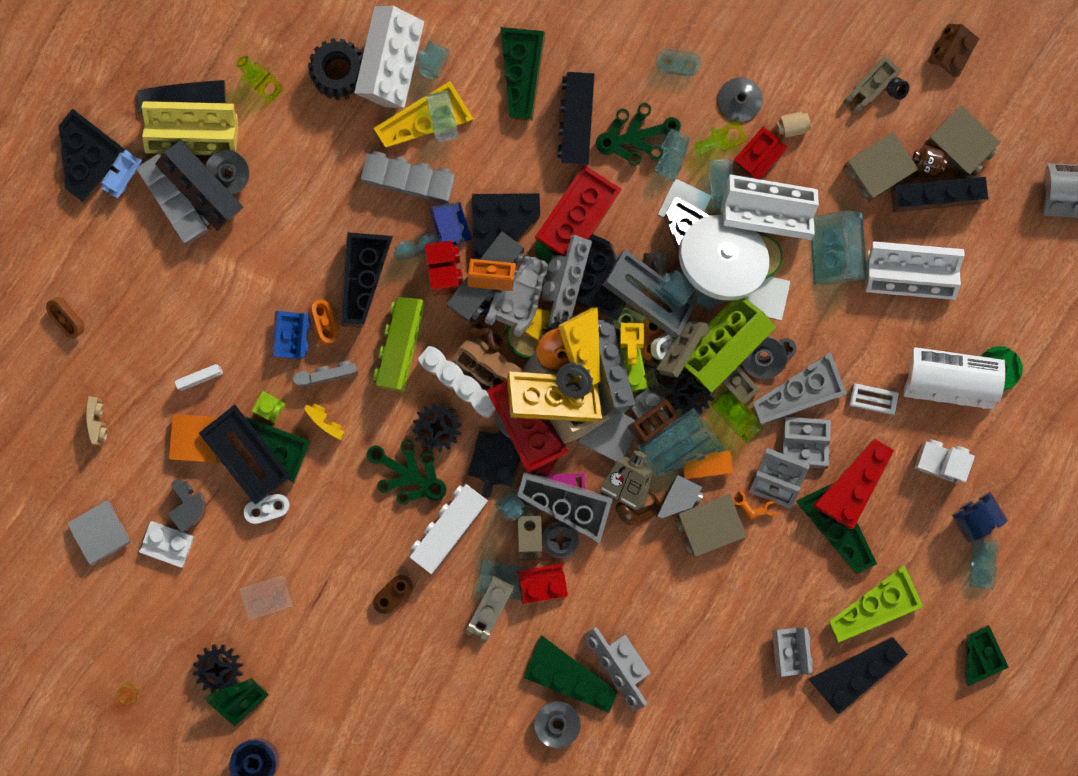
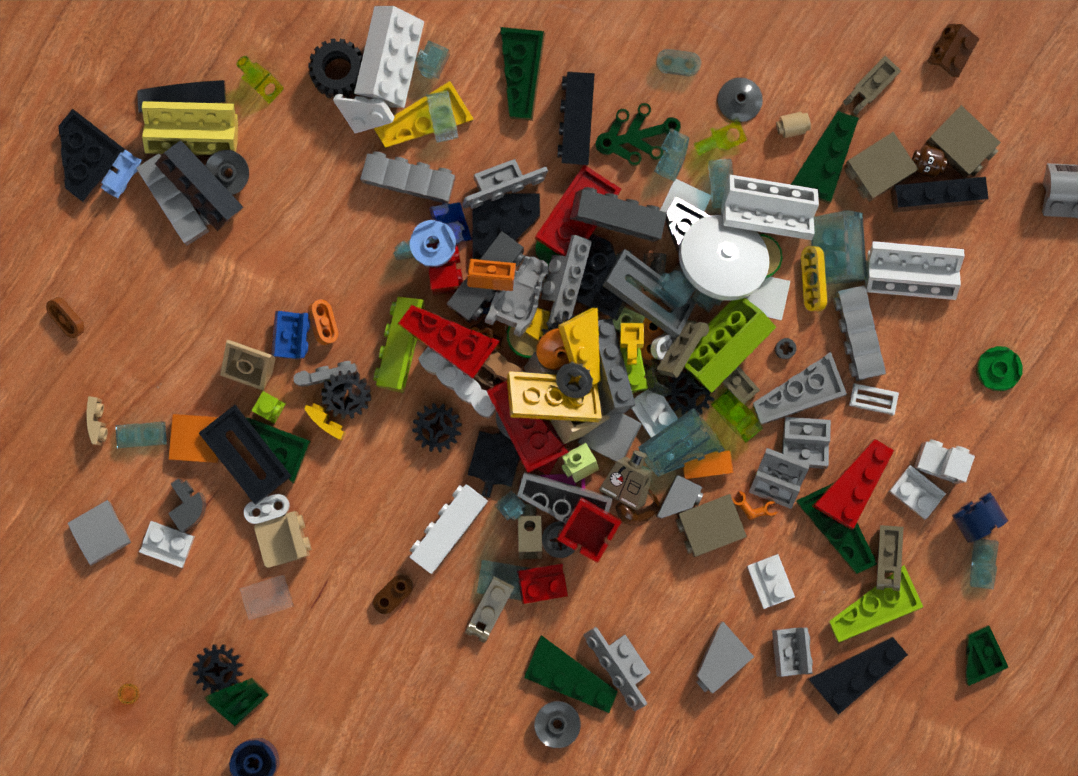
(141, 434): none -> clear light blue slope
(198, 377): white tile -> none
(247, 365): none -> tan slope
(282, 539): none -> tan bracket
(336, 390): none -> black gear
(362, 269): black wedge -> none
(363, 112): none -> white wing
(409, 474): dark green plant -> none
(430, 256): none -> light blue plate
(453, 342): none -> red wing
(500, 180): none -> light grey bracket
(579, 463): none -> yellowish green brick
(589, 527): none -> red piece
(618, 215): none -> dark grey brick
(637, 432): reddish brown slope -> none
(722, 659): none -> light grey slope
(760, 153): red plate -> none
(767, 366): dark grey dish -> none
(770, 581): none -> white plate
(807, 271): none -> yellow beam
(827, 158): none -> dark green wing
(860, 333): none -> light grey brick
(890, 557): none -> dark tan plate
(901, 92): black bush -> none
(917, 492): none -> white plate
(955, 378): white brick -> none

